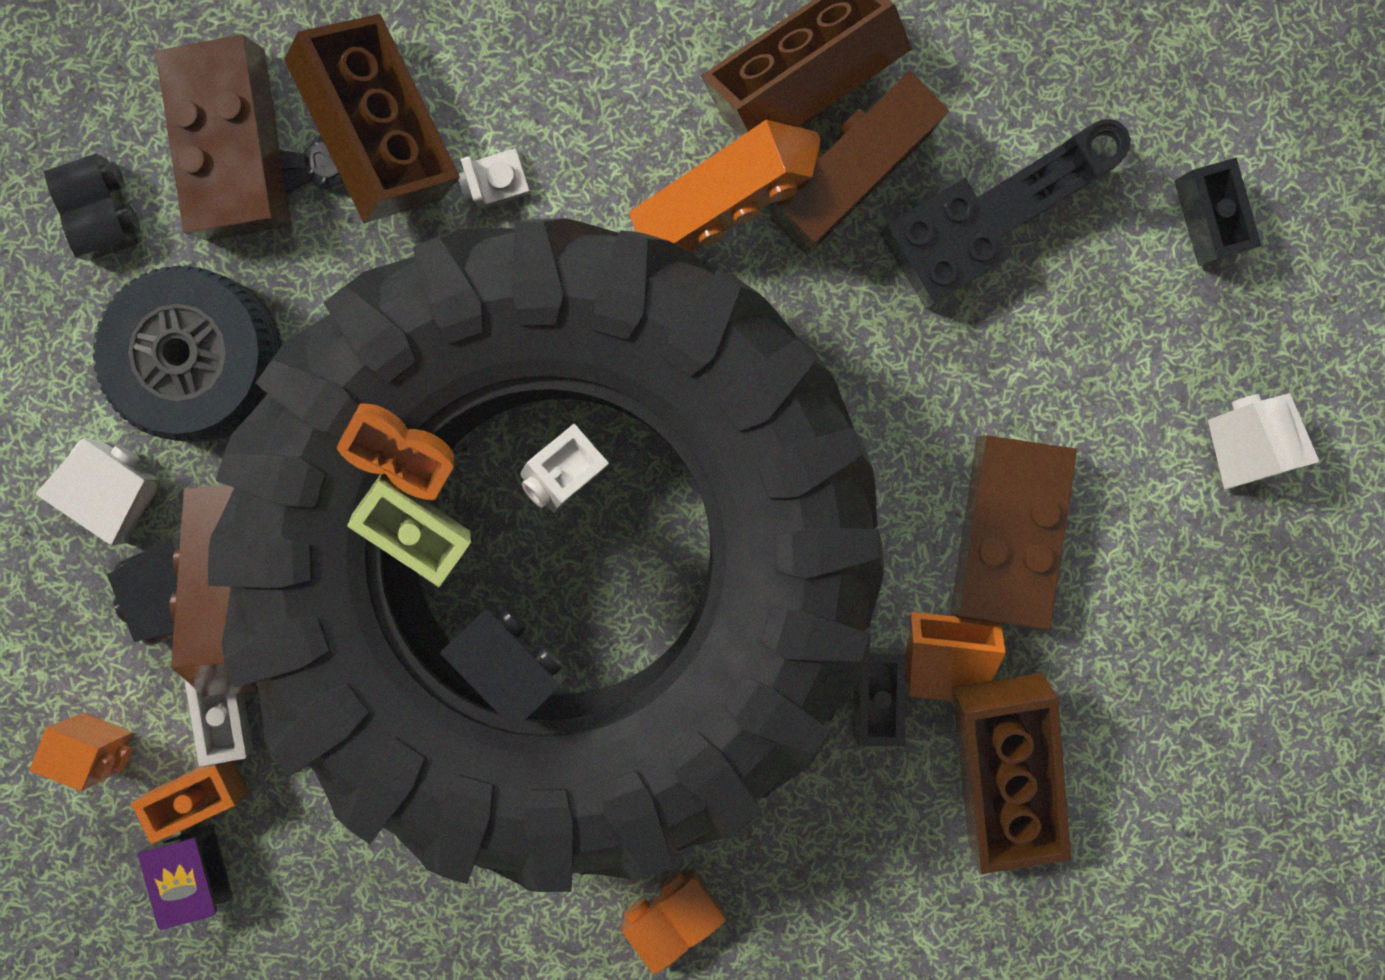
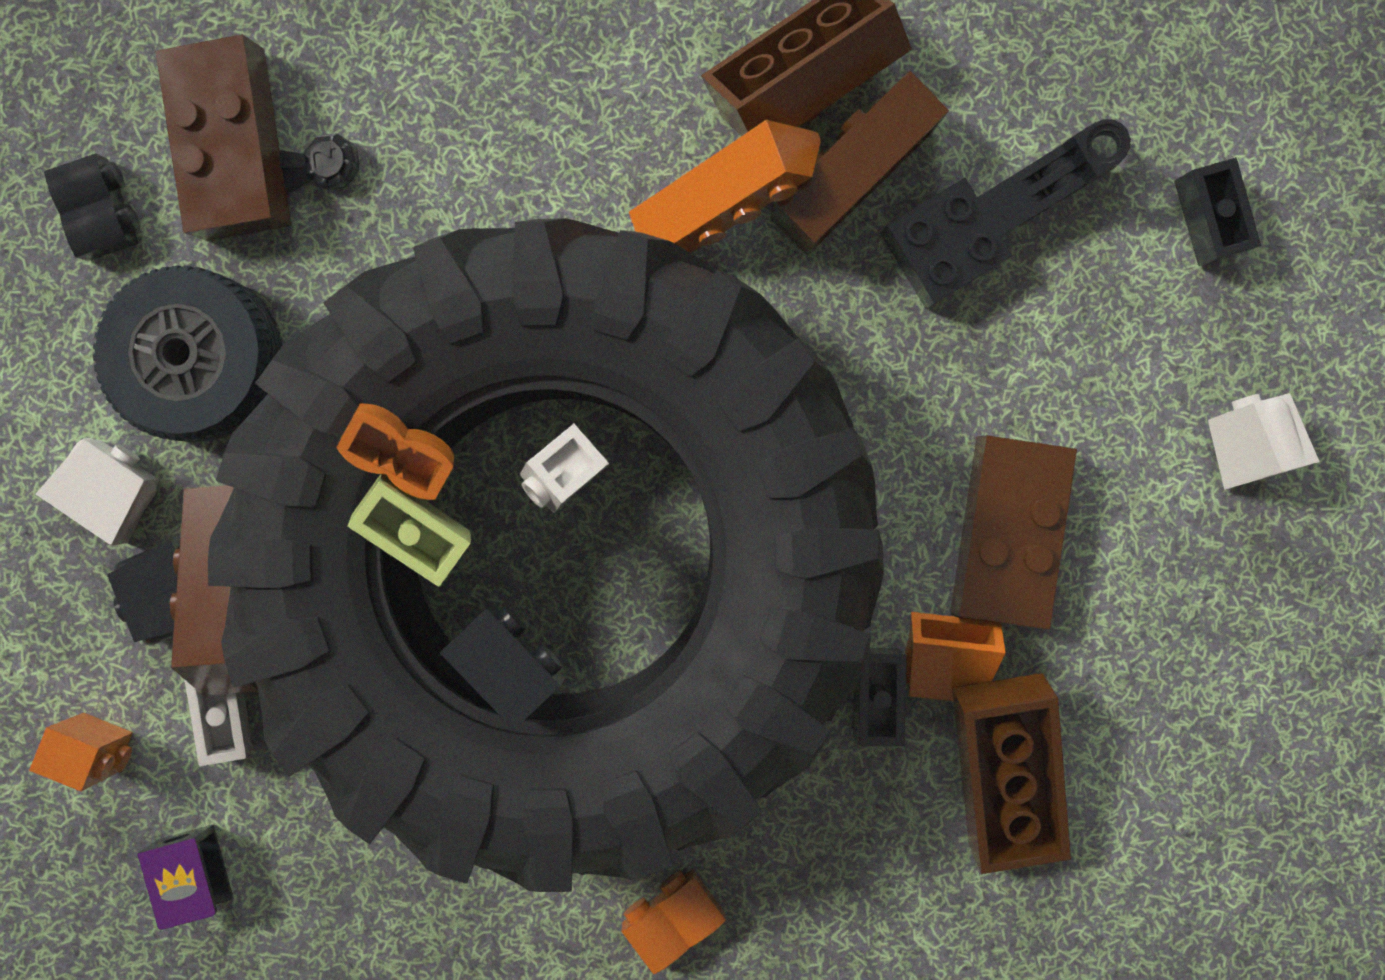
(189, 799): orange brick -> none
(371, 117): reddish brown brick -> none
(493, 179): white bracket -> none

